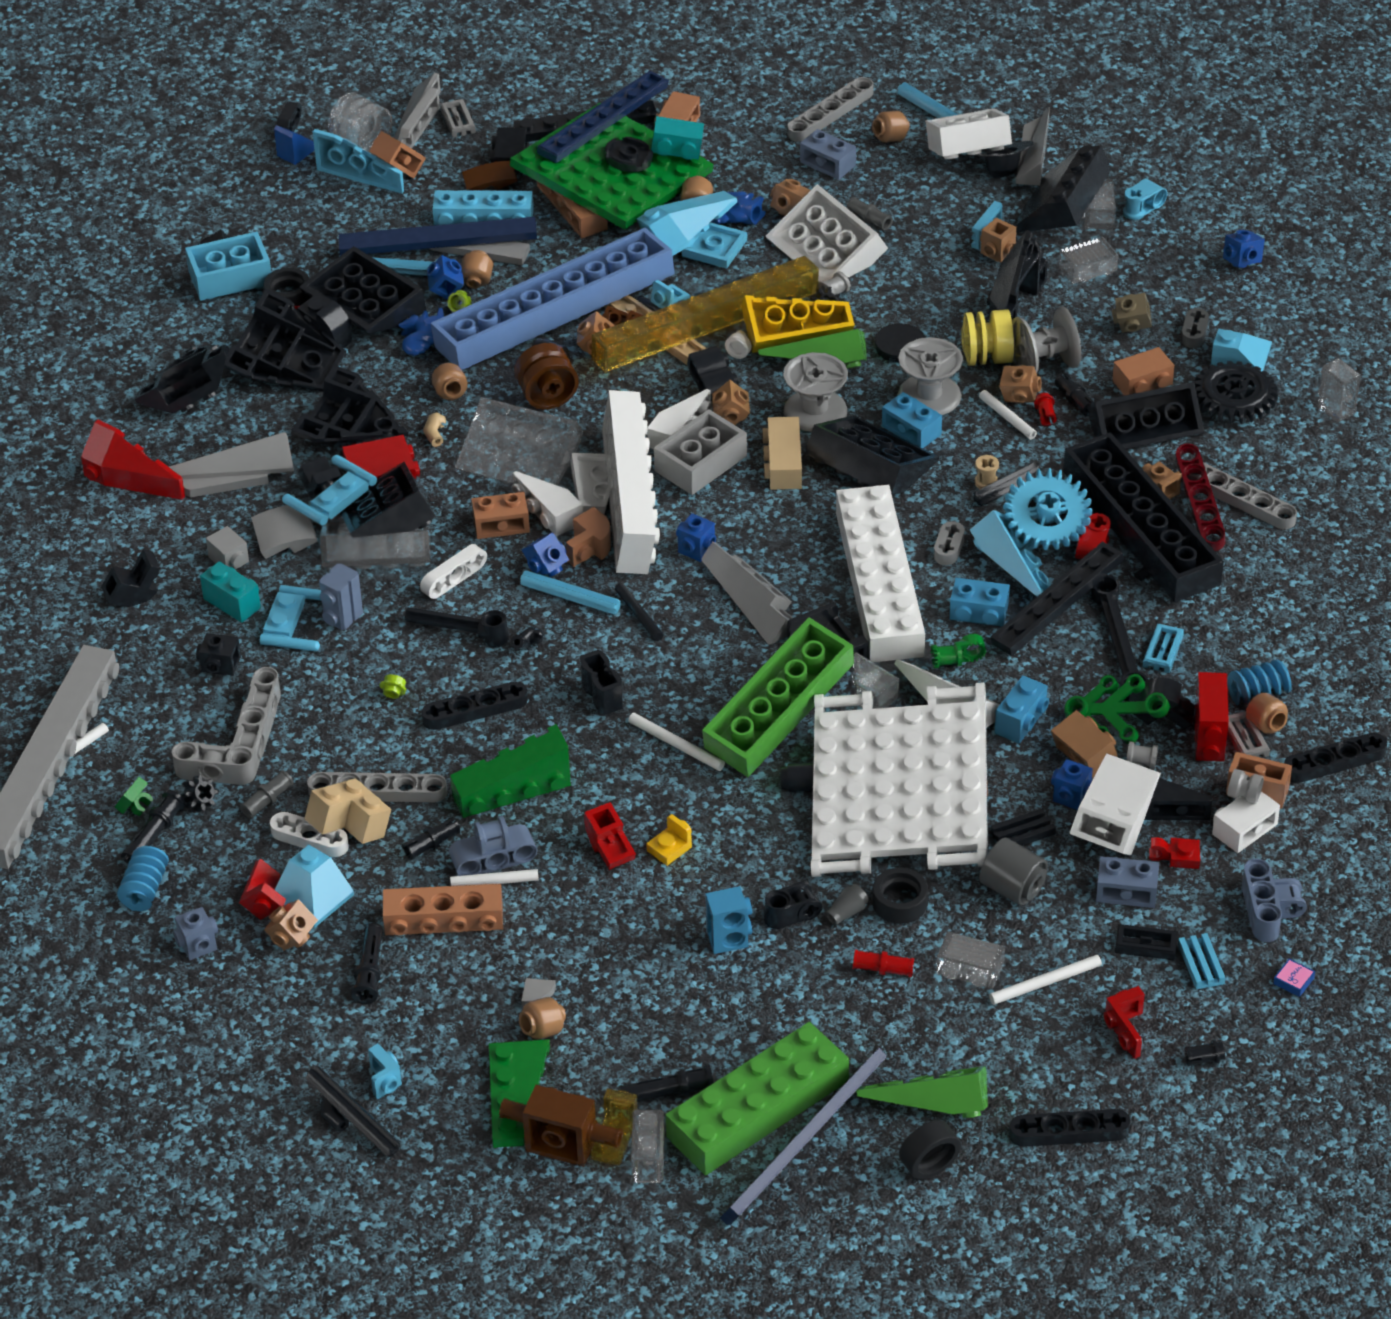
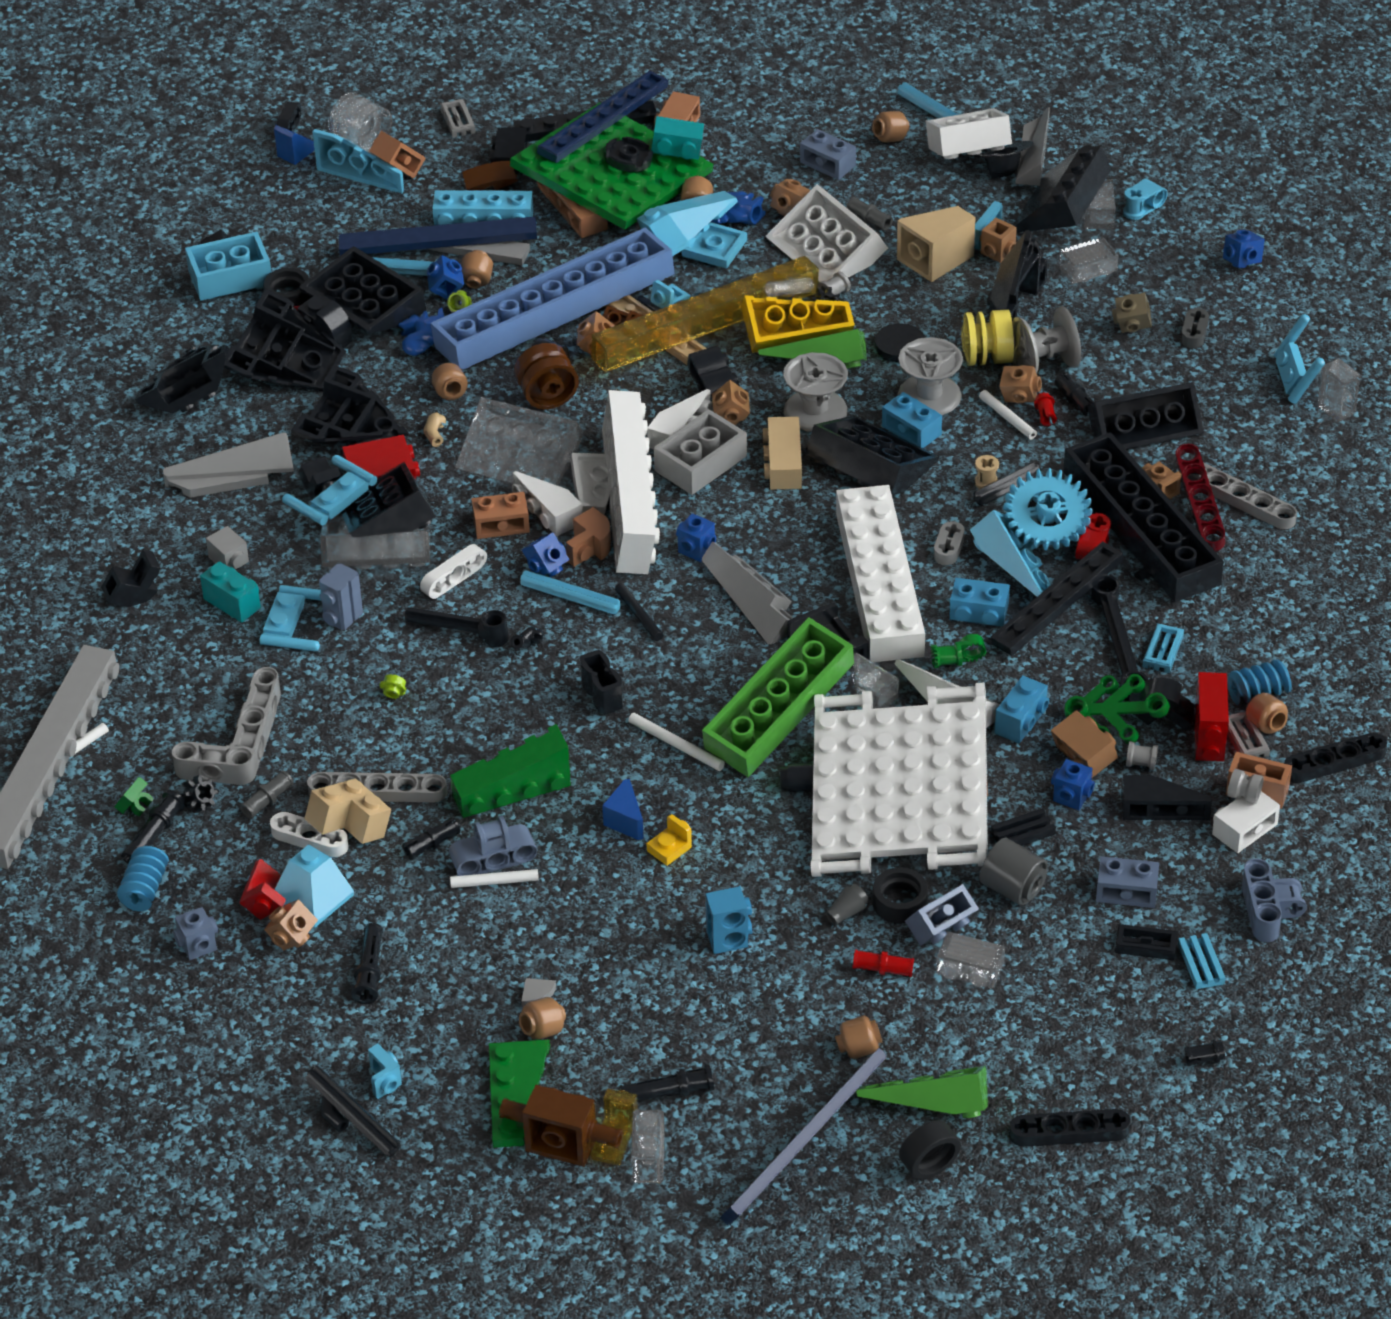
(121, 465): red wedge -> none
(219, 654): black brick -> none
(282, 529): light grey slope -> none
(419, 111): light grey wedge -> none
(442, 909): nougat brick -> none
(476, 708): black beam -> none
(607, 835): red brick -> none
(623, 813): none -> blue slope
(738, 345): white tile -> none
(757, 1098): bright green brick -> none
(789, 287): none -> clear axle
(790, 904): black piece -> none
(833, 101): light grey beam -> none
(859, 1037): none -> medium nougat head
(936, 241): none -> tan slope
(942, 914): none -> sand blue brick
(1045, 979): white bar -> none
(1115, 804): white slope -> none
(1118, 1011): red bracket -> none
(1143, 372): nougat brick -> none
(1180, 852): red plate -> none
(1234, 395): black gear -> none
(1240, 347): medium azure slope -> none
(1291, 365): none -> medium azure plate
(1294, 977): tile -> none

